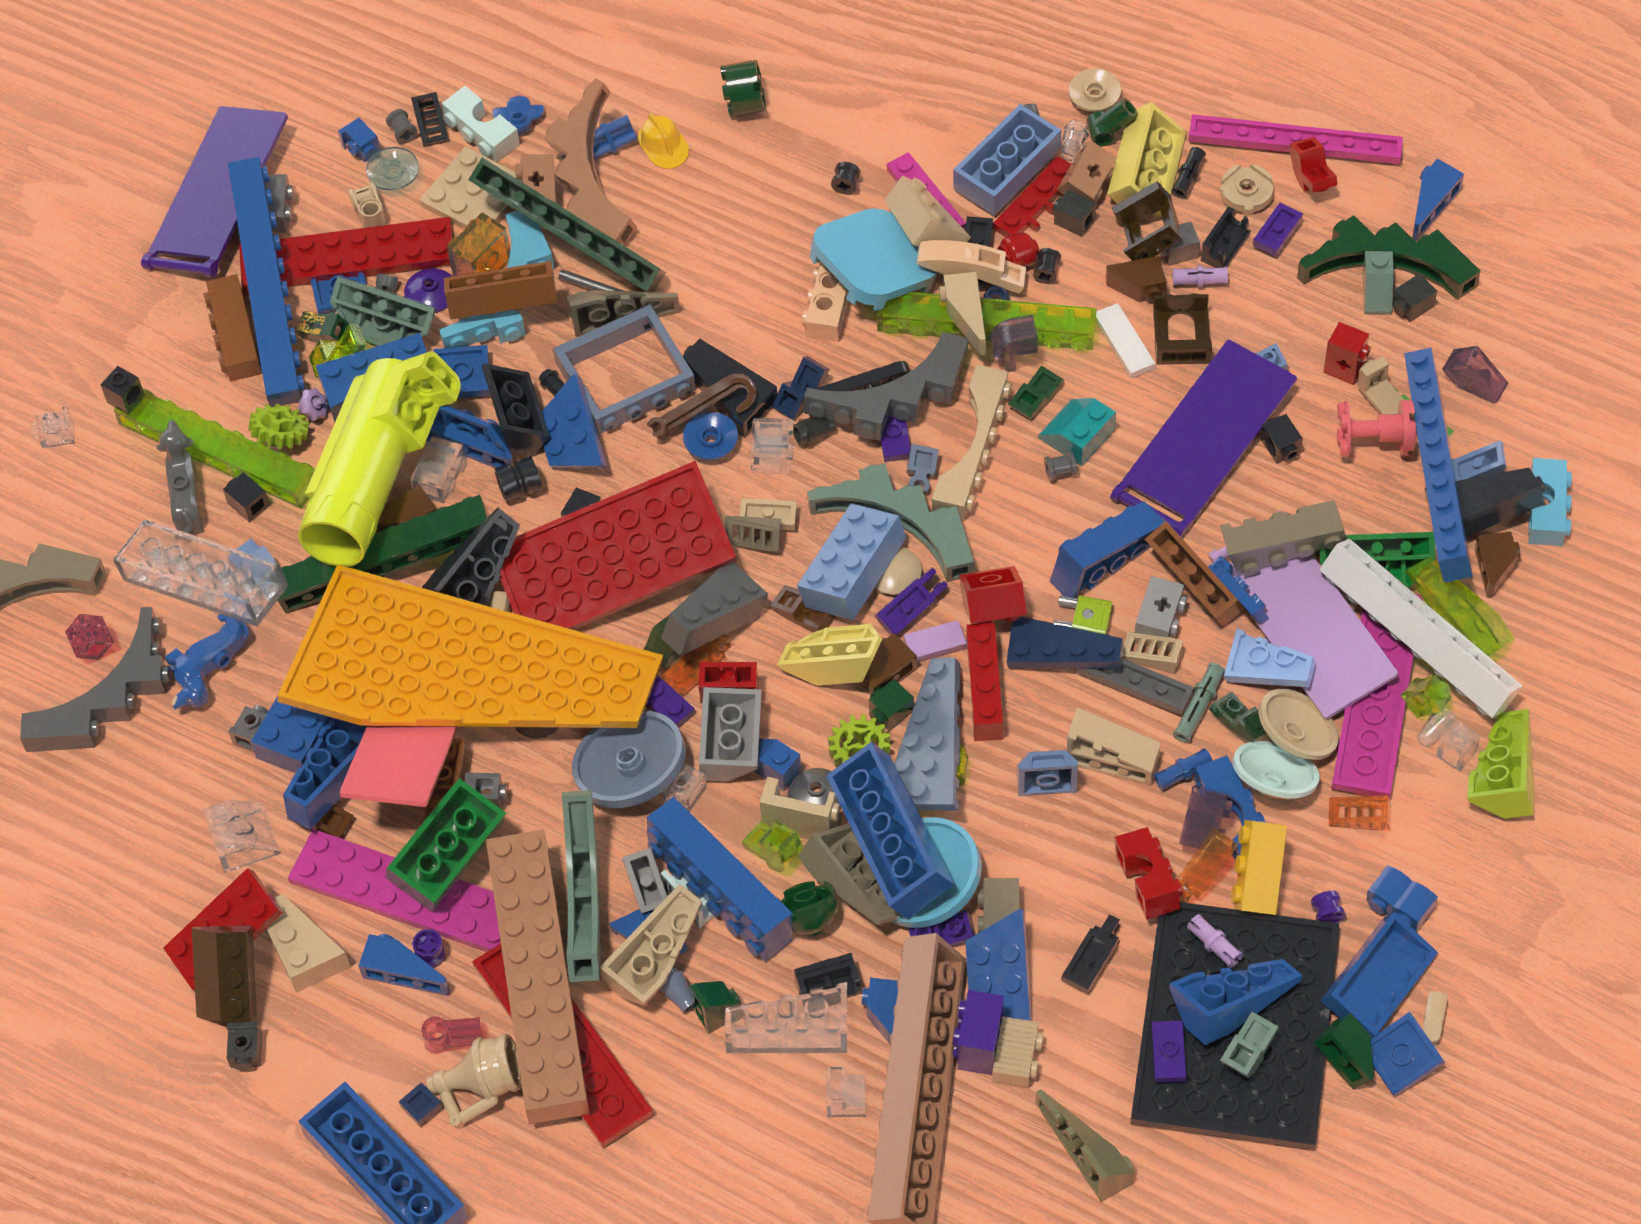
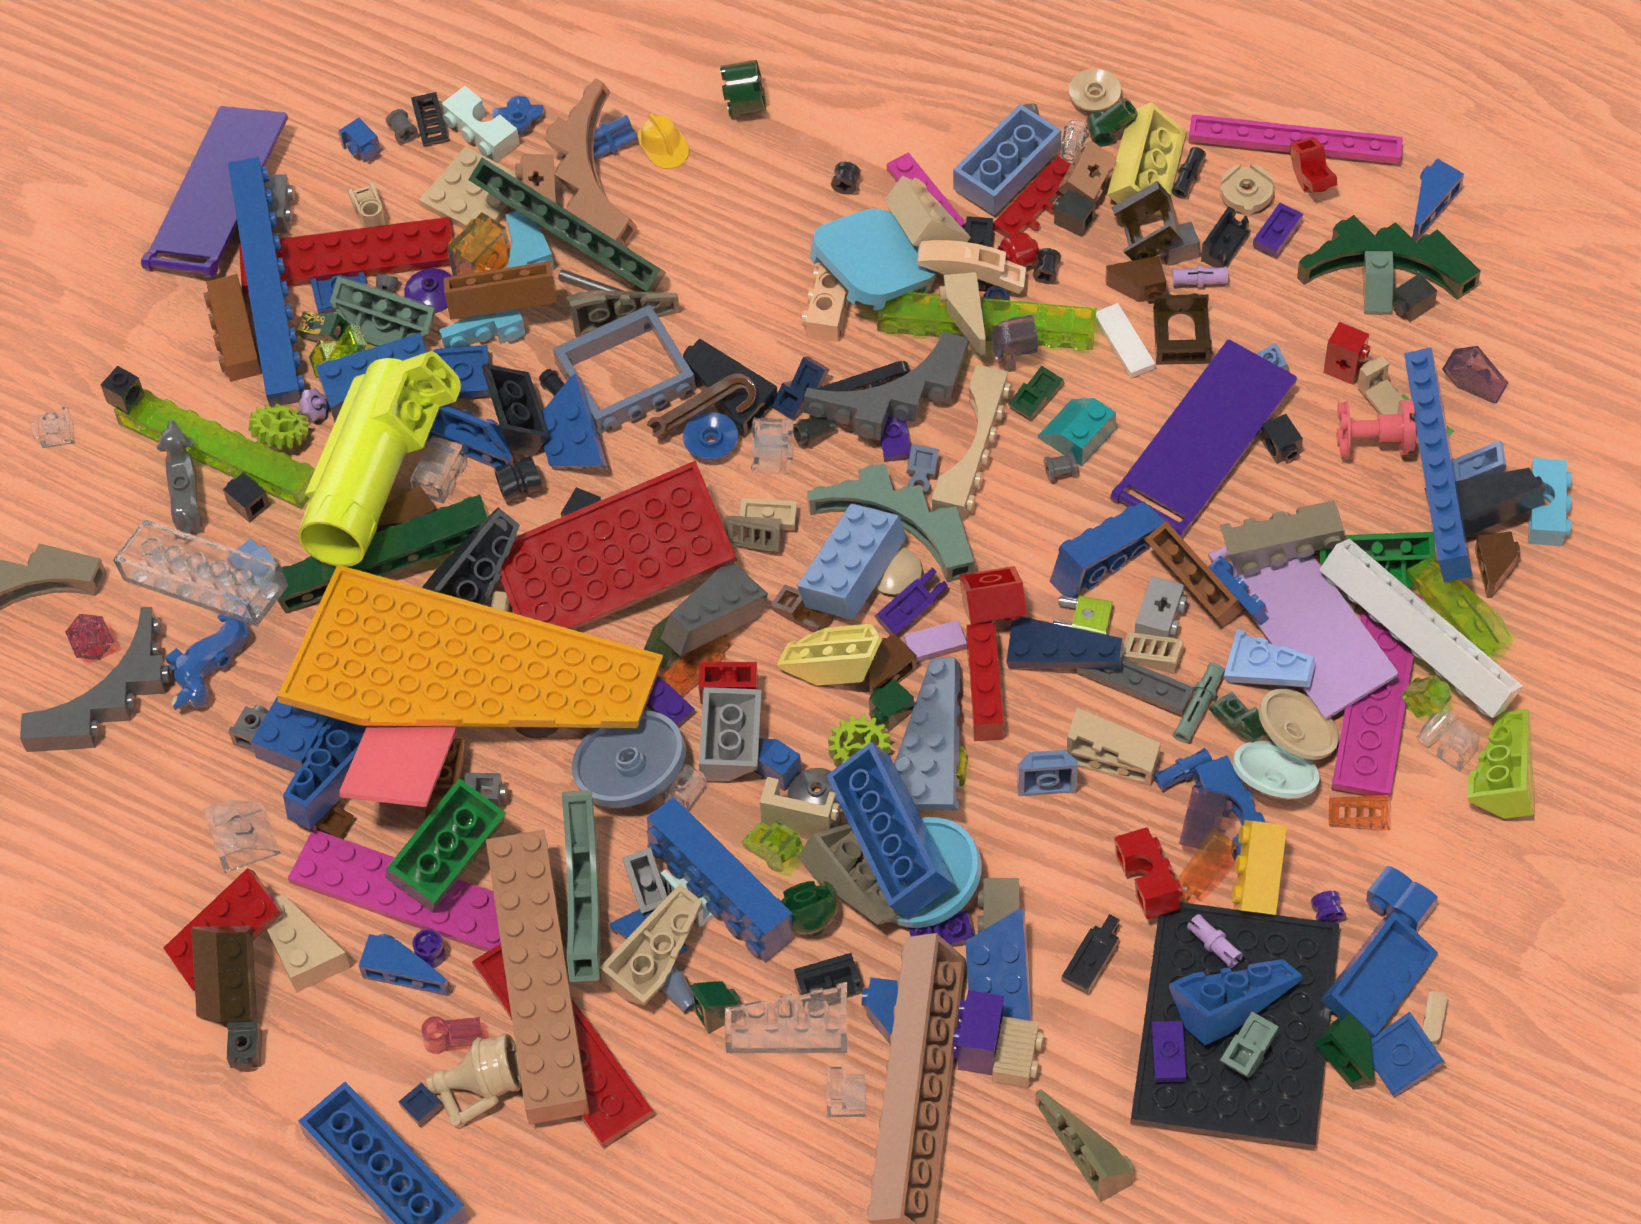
(389, 161): clear light blue dish -> none

